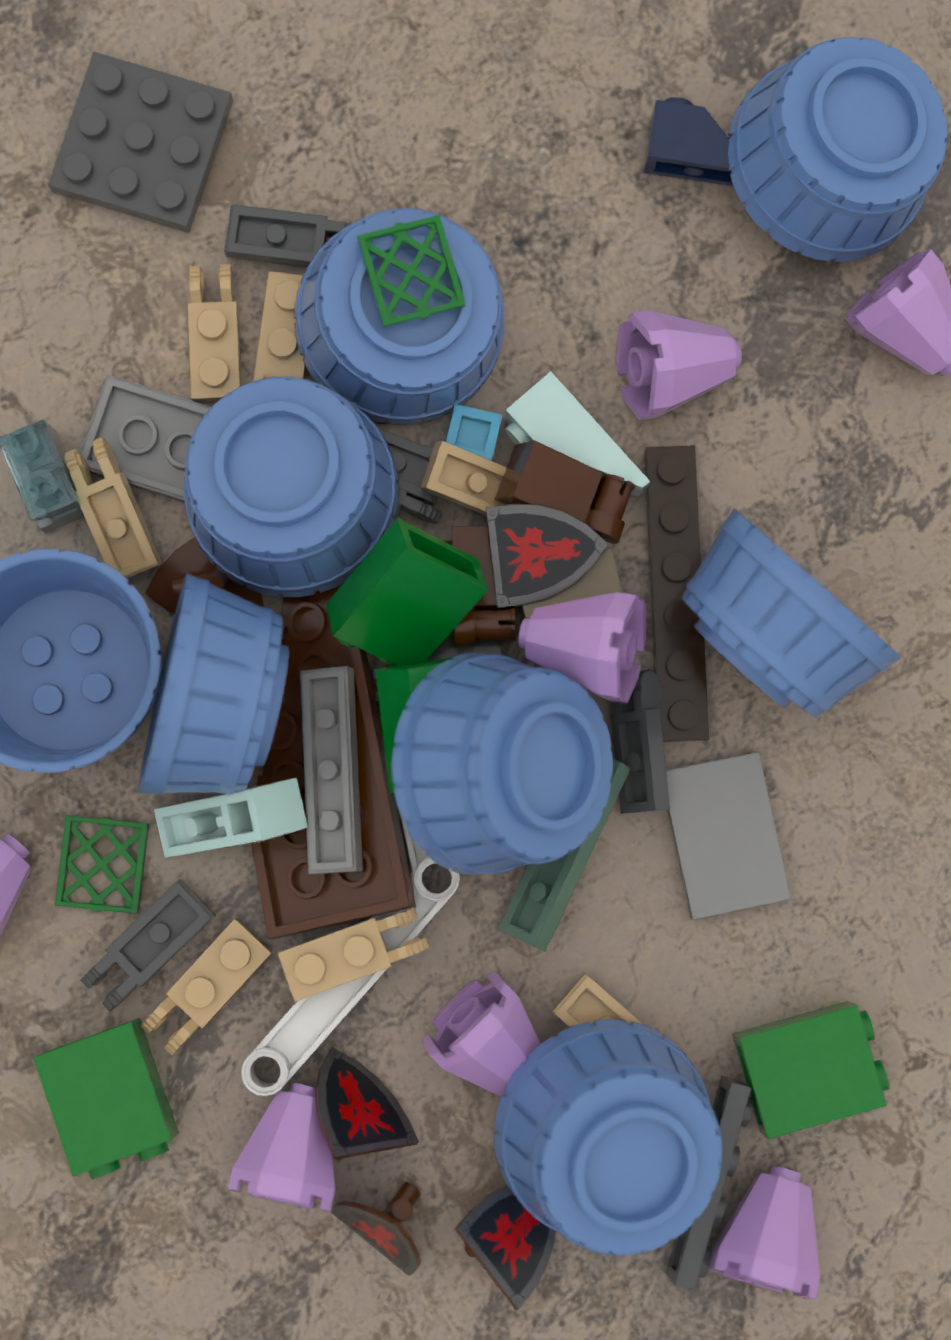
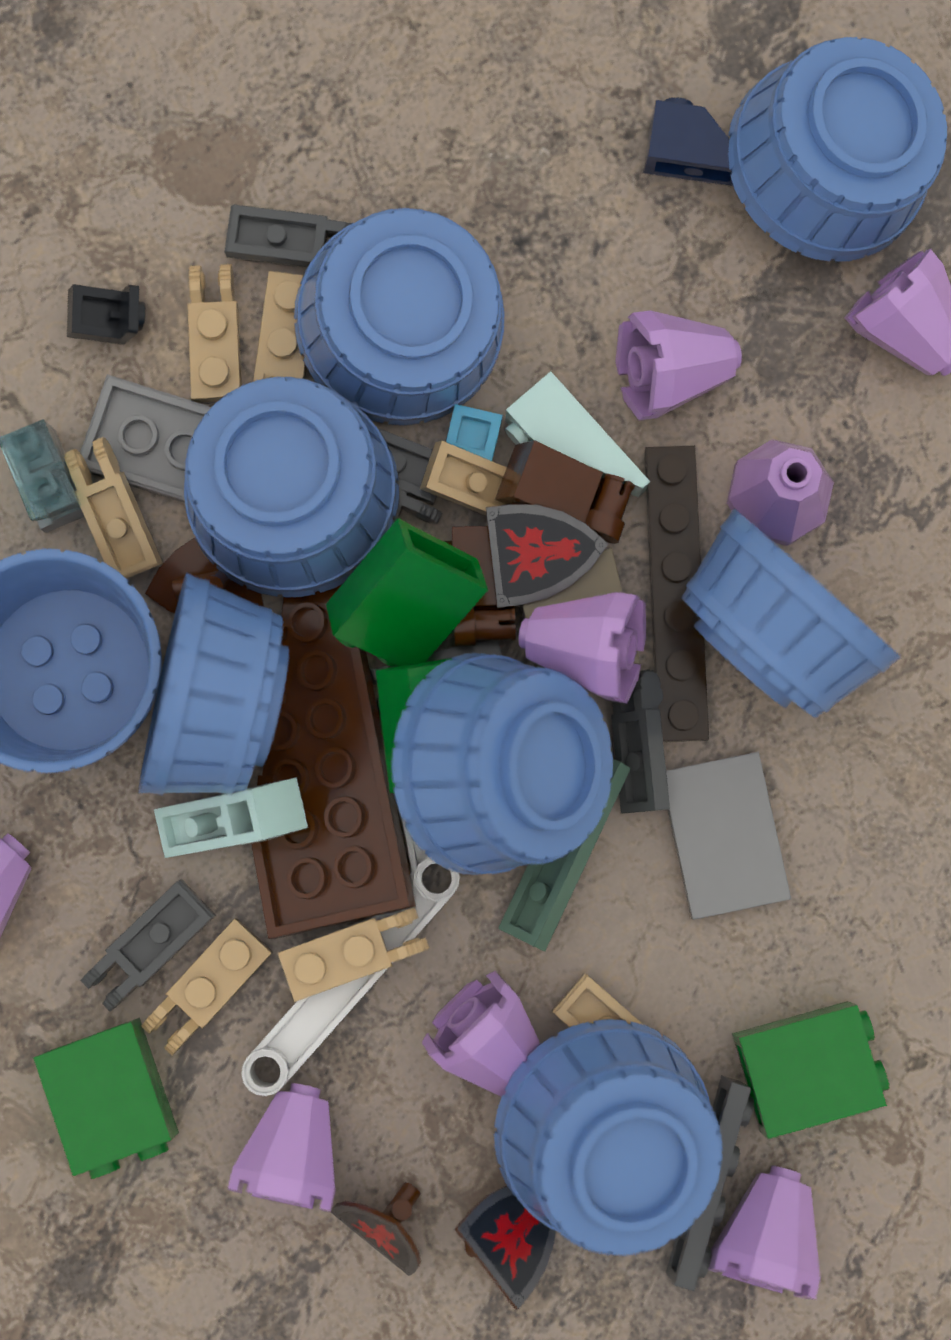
(104, 314): none -> black bracket
(106, 825): green window -> none
(141, 142): dark grey plate -> none
(331, 770): light grey tile -> none
(358, 1110): shield -> none
(399, 232): green window -> none
(781, 490): none -> lavender cone

